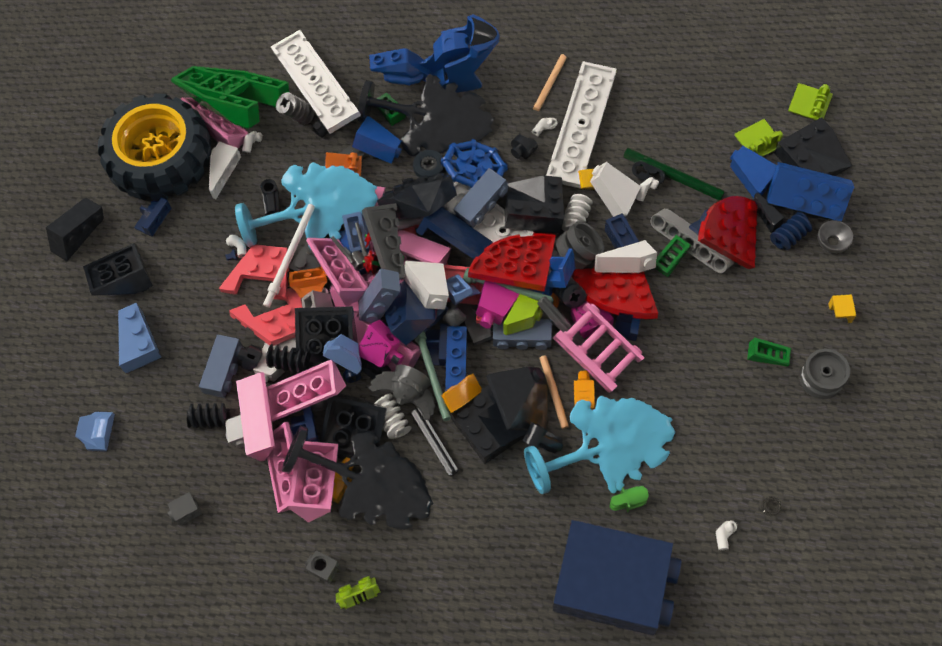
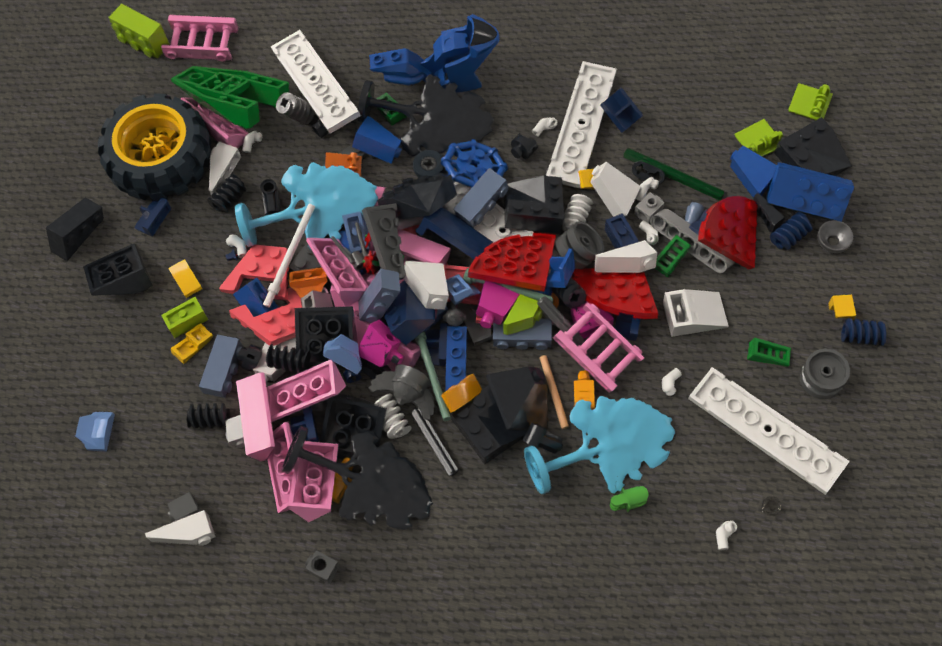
(135, 339): medium blue wedge -> none
(138, 31): none -> lime piece
(184, 317): none -> lime panel
(185, 278): none -> yellow slope
(189, 530): none -> white slope
(194, 25): none -> bright pink fence
(194, 341): none -> yellow slope
(227, 193): none -> black piece
(253, 297): none -> blue panel
(346, 593): lime hinge -> none
(550, 82): light nougat bar -> none
(616, 578): dark blue brick -> none
(621, 110): none -> dark blue panel
(648, 207): none -> light grey brick
(651, 234): none -> white arm
(668, 381): none -> white arm
(693, 311): none -> white slope
(694, 212): none -> sand blue cone
(786, 441): none -> white piece
(864, 330): none -> dark blue piece

